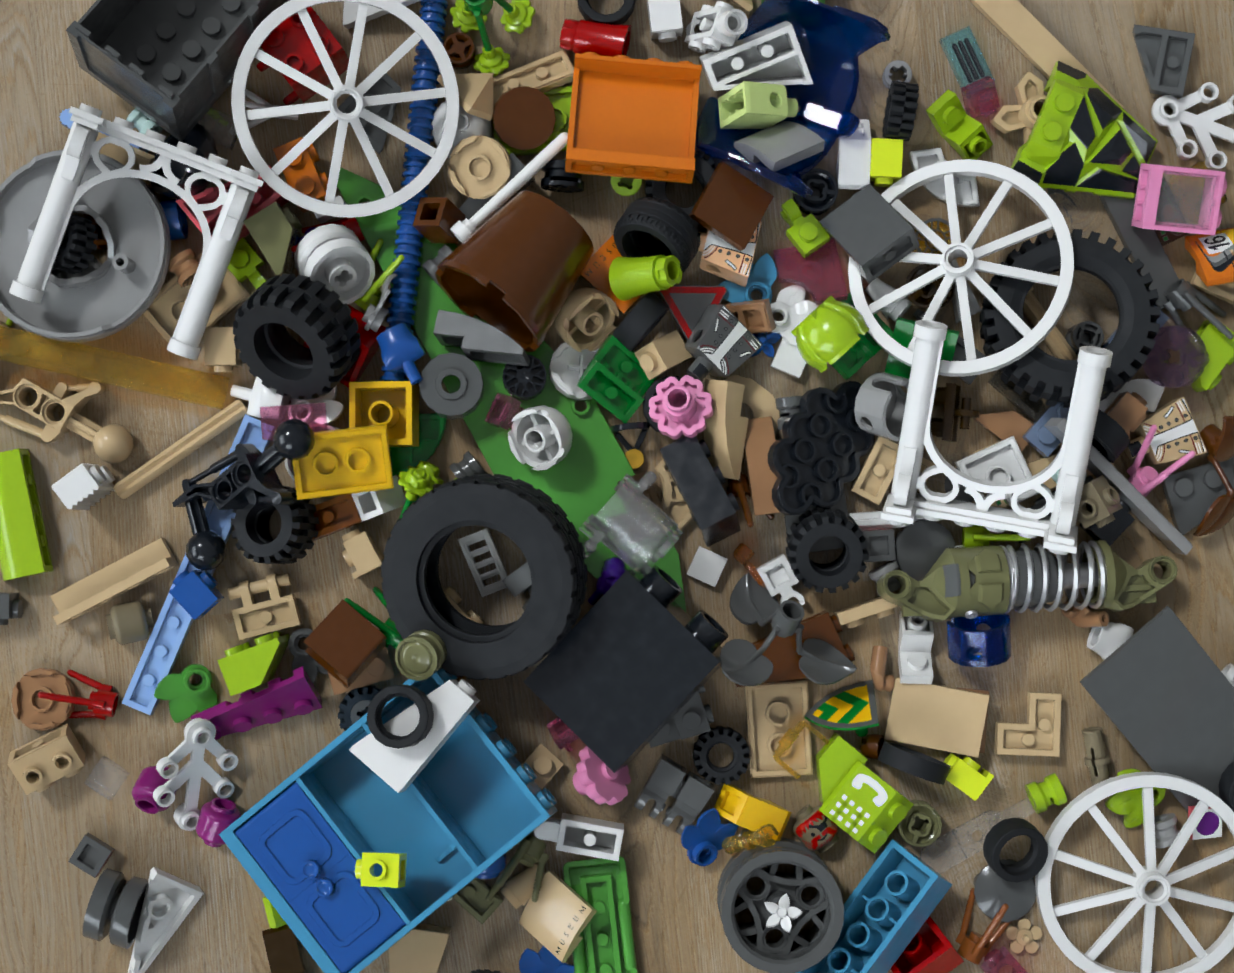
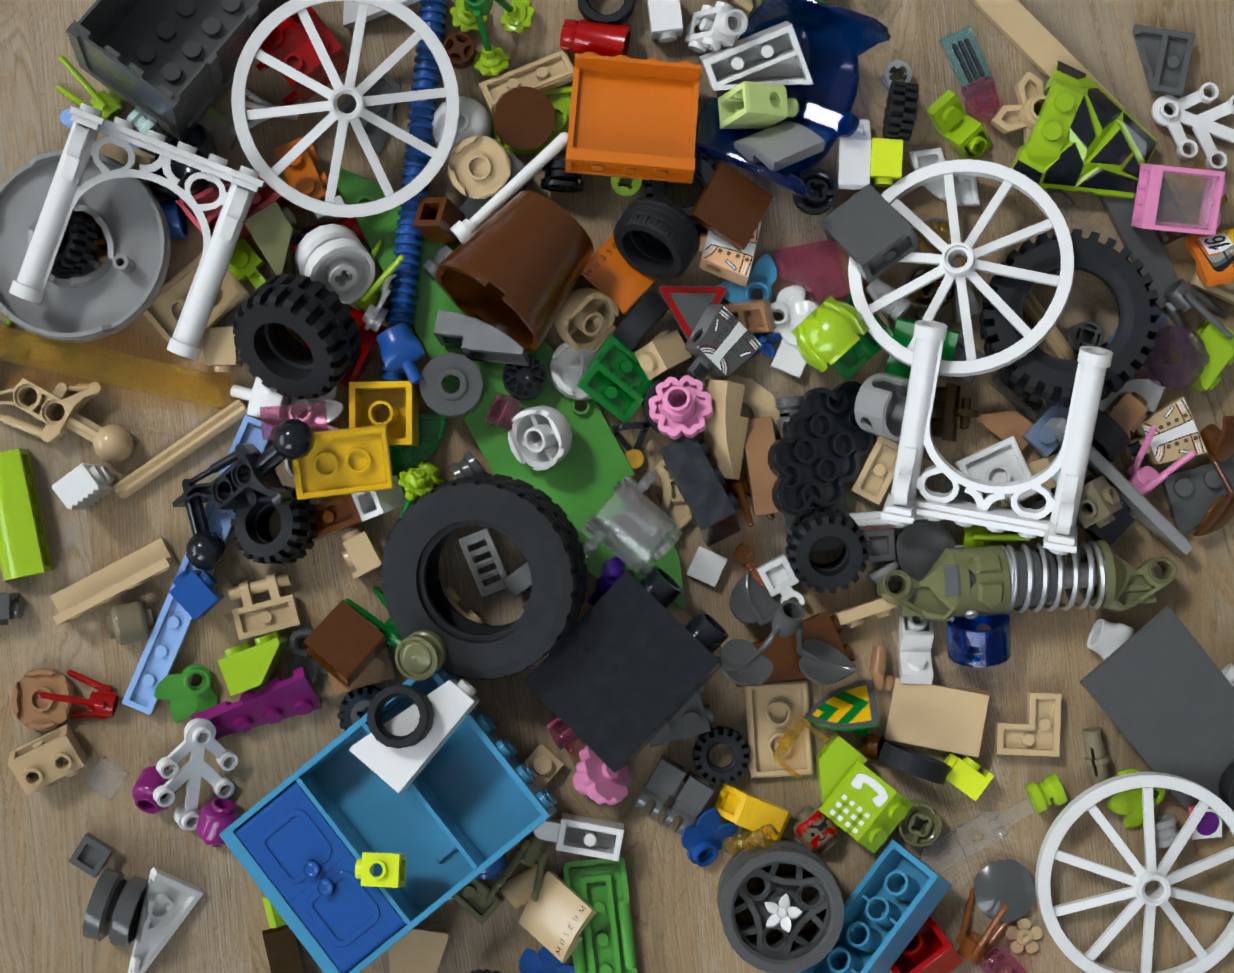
(106, 102): none -> lime plant
(184, 267): medium nougat wheel -> none
(475, 93): tan slope -> none
(643, 275): lime plant -> none
(805, 232): lime plate -> none
(1026, 867): black tyre -> none
(1086, 618): medium nougat arm -> none

